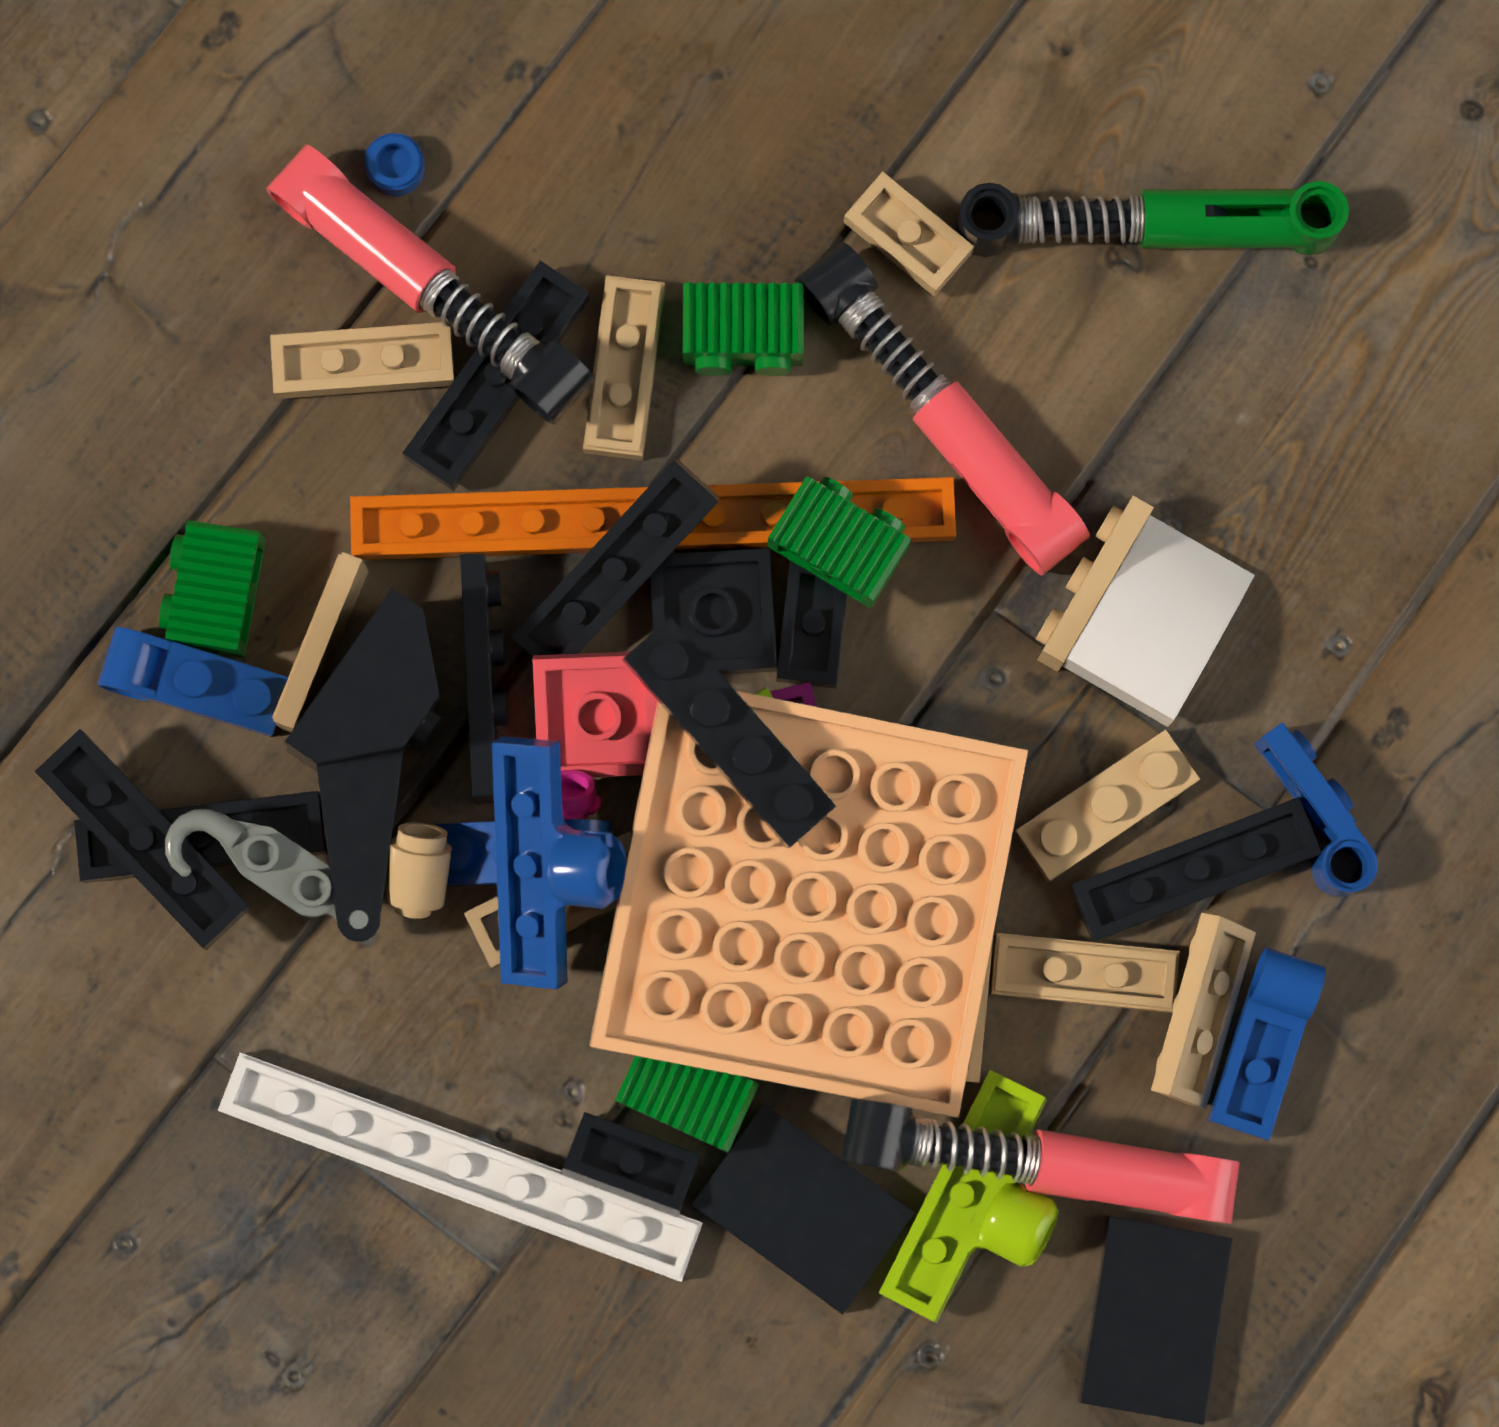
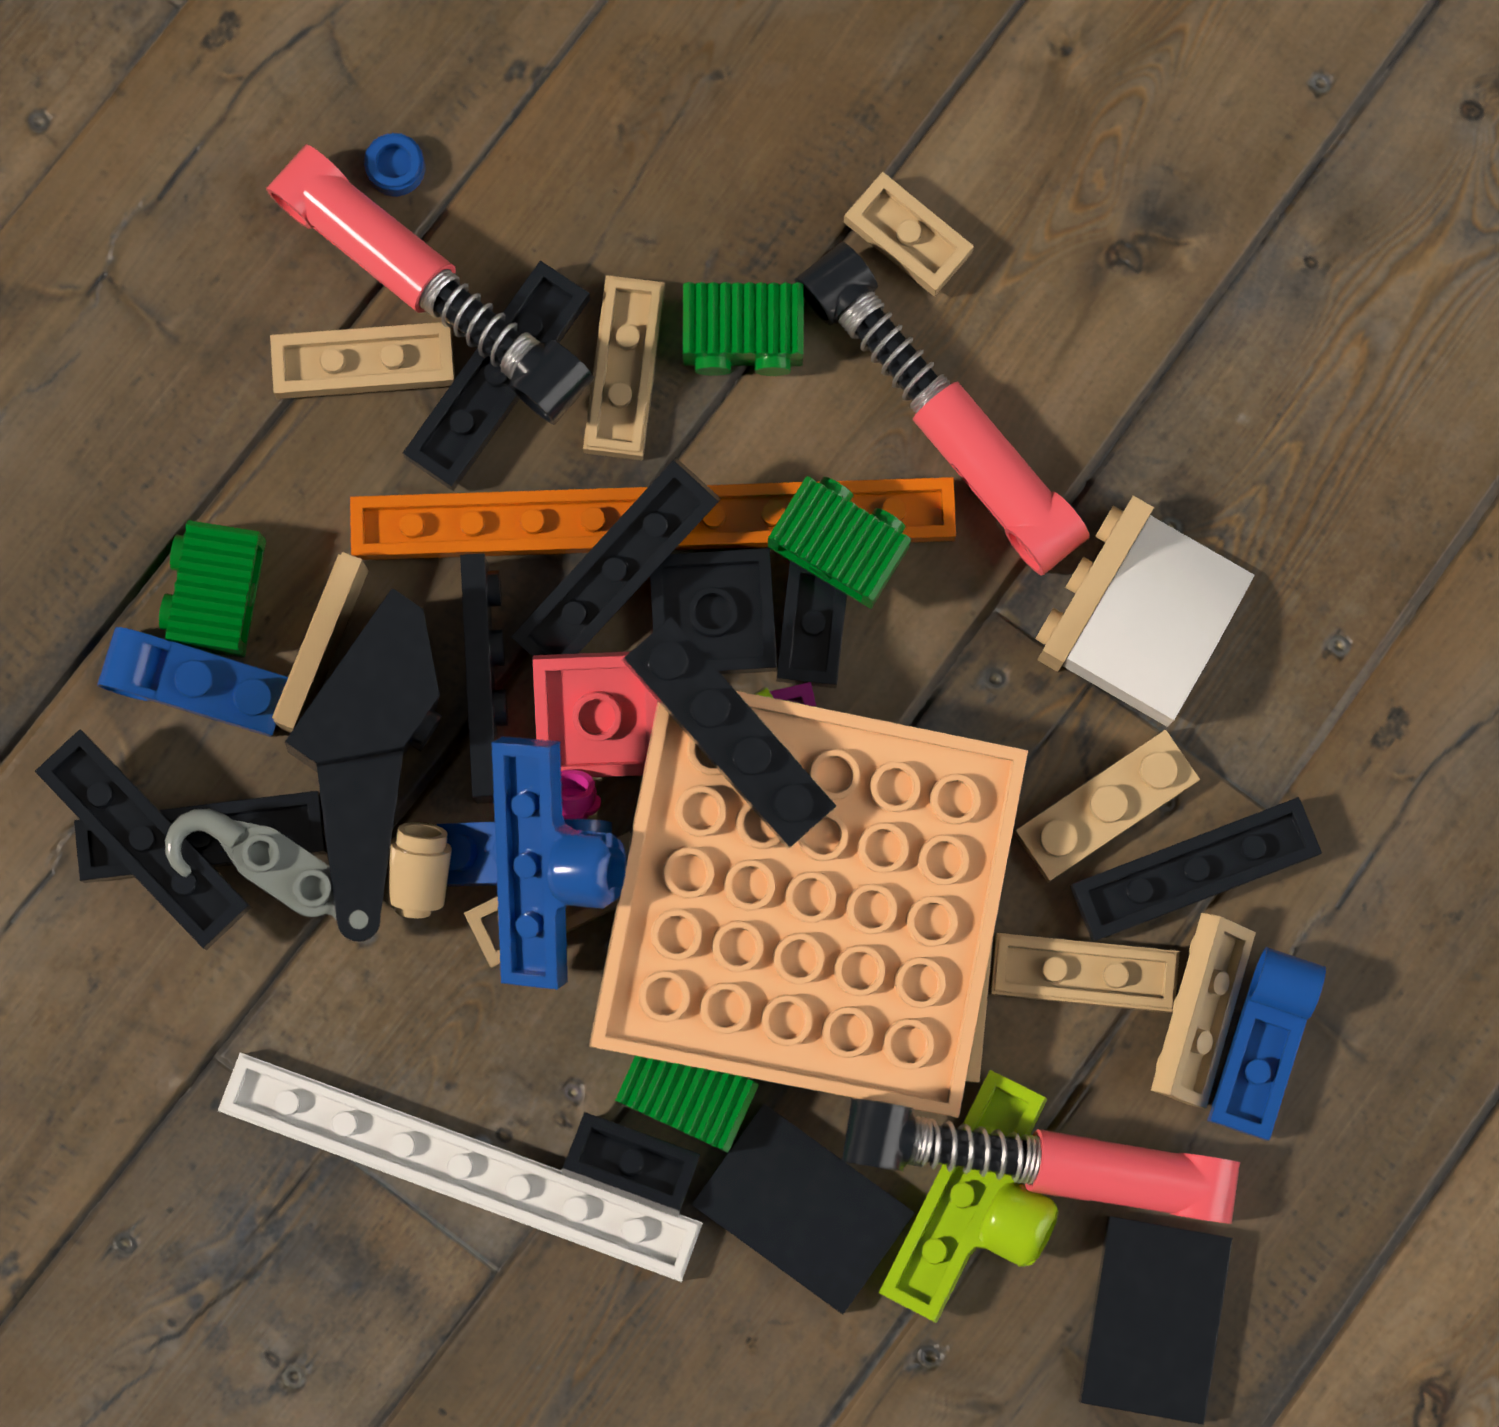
(1161, 218): piece -> none
(1325, 805): blue plate -> none

